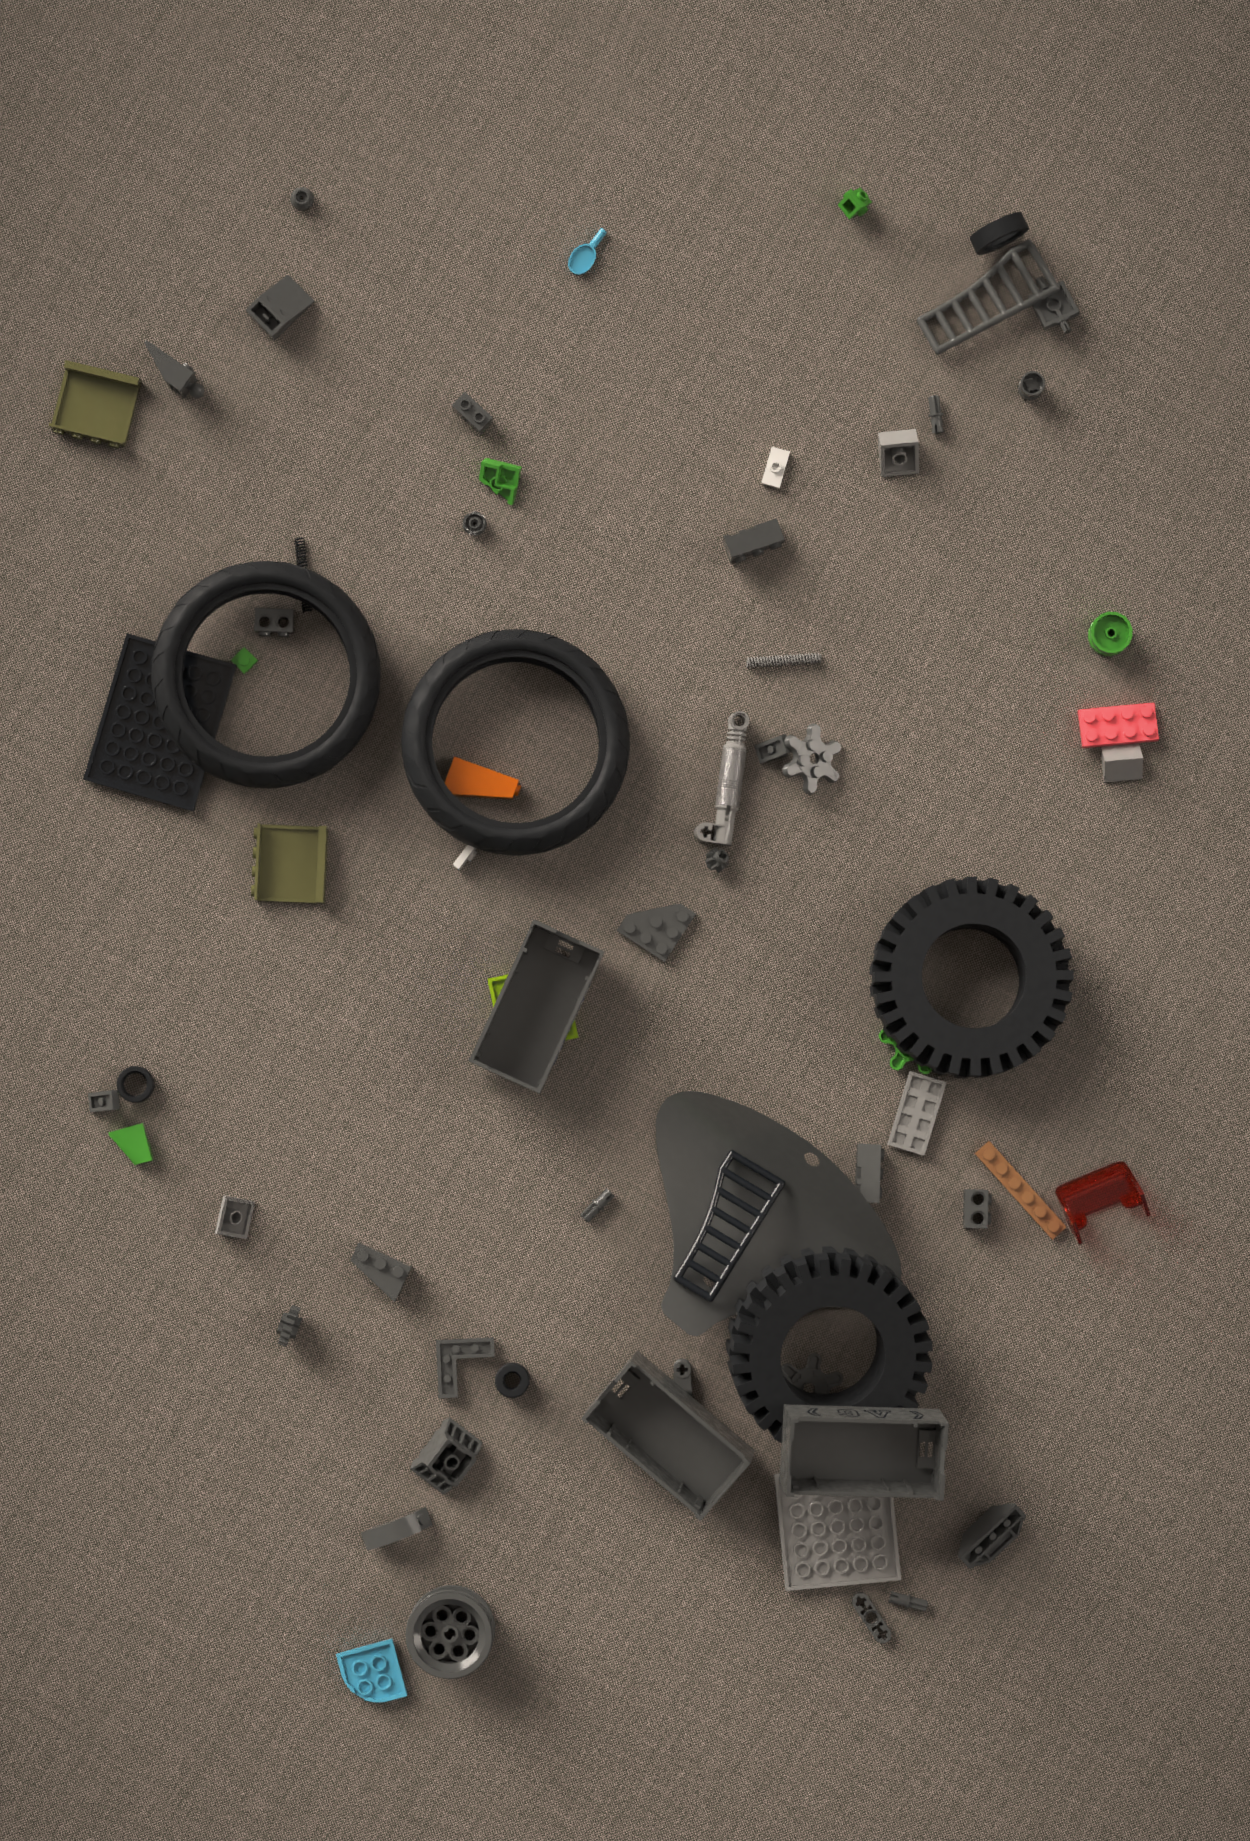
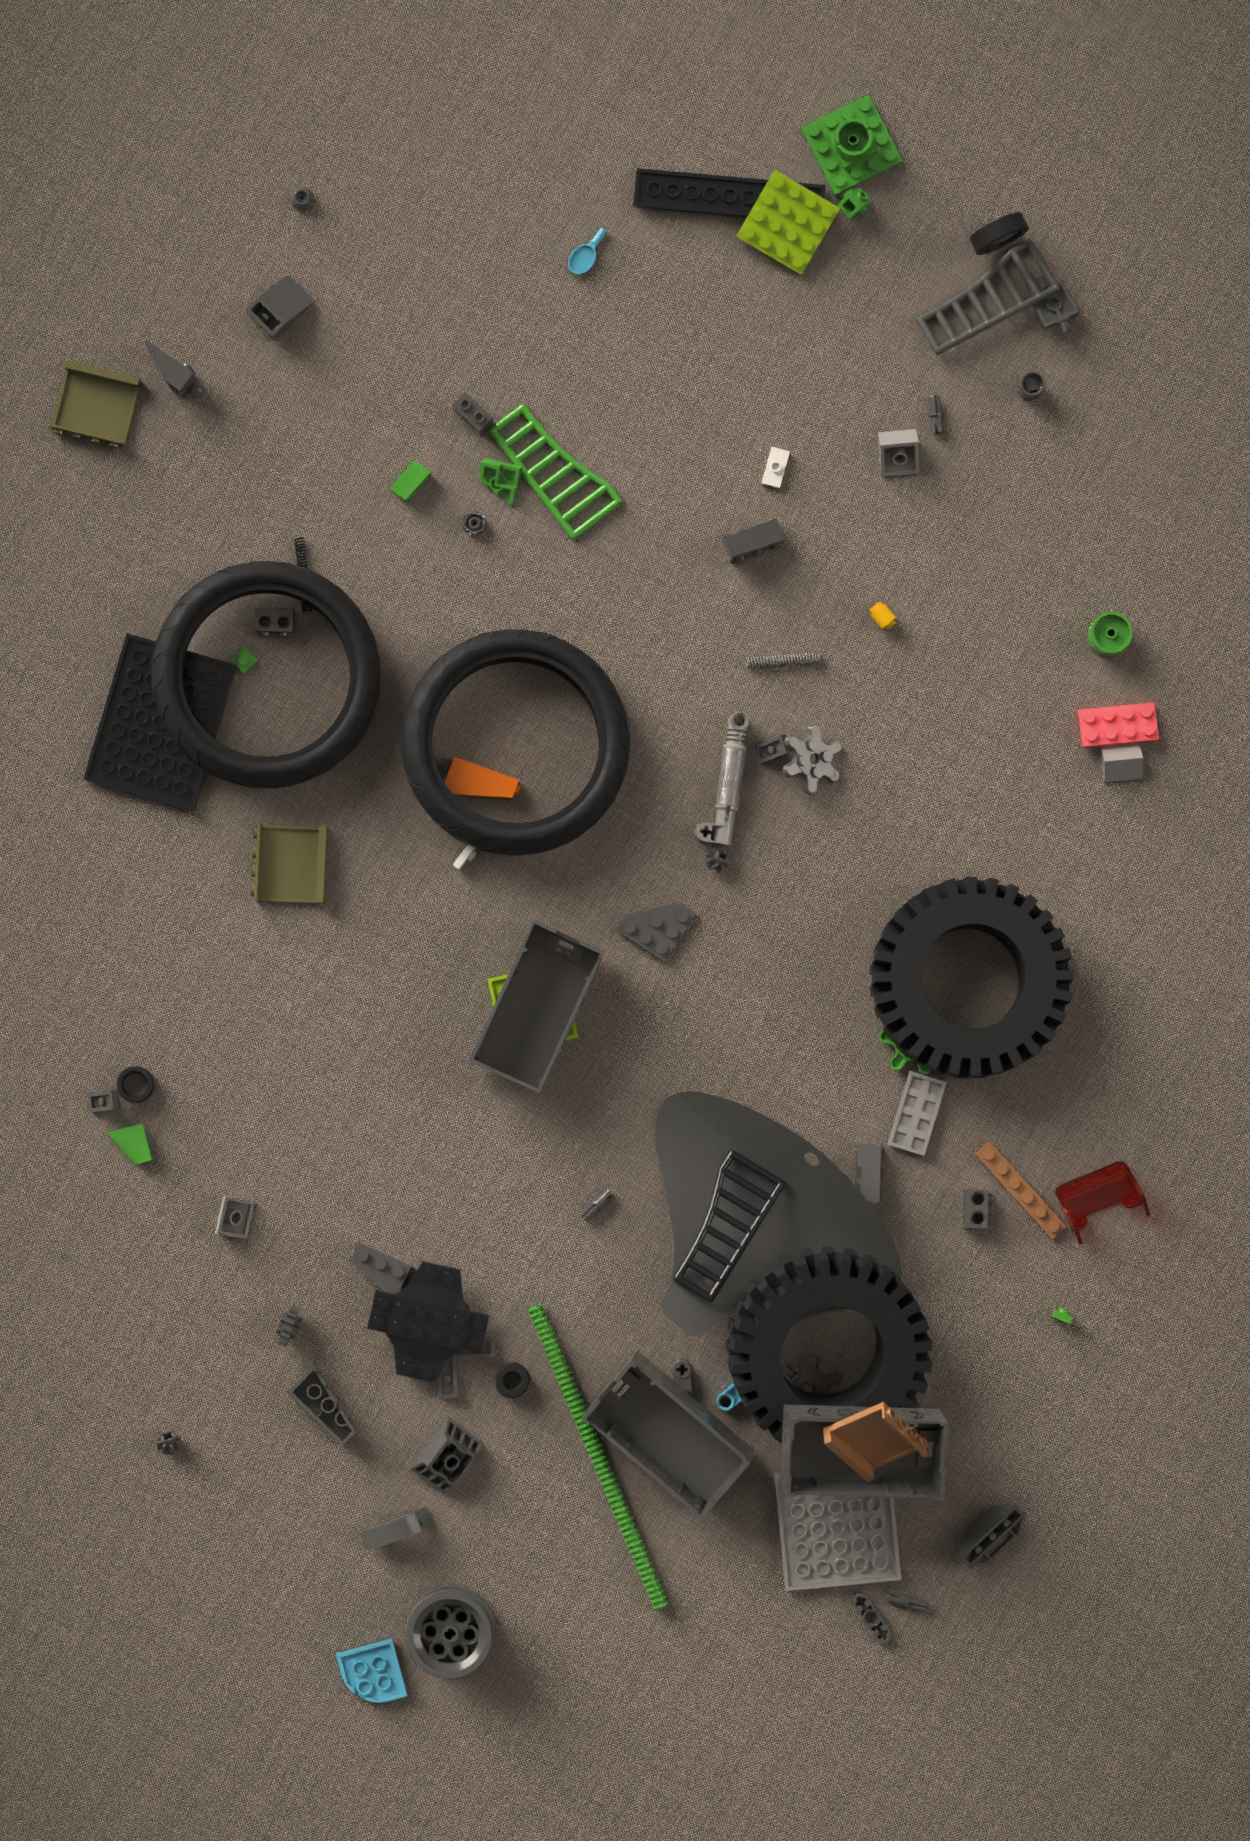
(168, 1442): none -> dark grey gear
(319, 1402): none -> dark grey wedge
(410, 481): none -> bright green panel
(428, 1321): none -> black plate
(572, 463): none -> bright green bar
(598, 1457): none -> bright green piece
(701, 192): none -> black plate
(734, 1397): none -> medium azure piece
(788, 222): none -> lime plate
(846, 162): none -> bright green piece
(873, 1439): none -> medium nougat panel
(882, 615): none -> yellow brick
(1062, 1315): none -> bright green plate

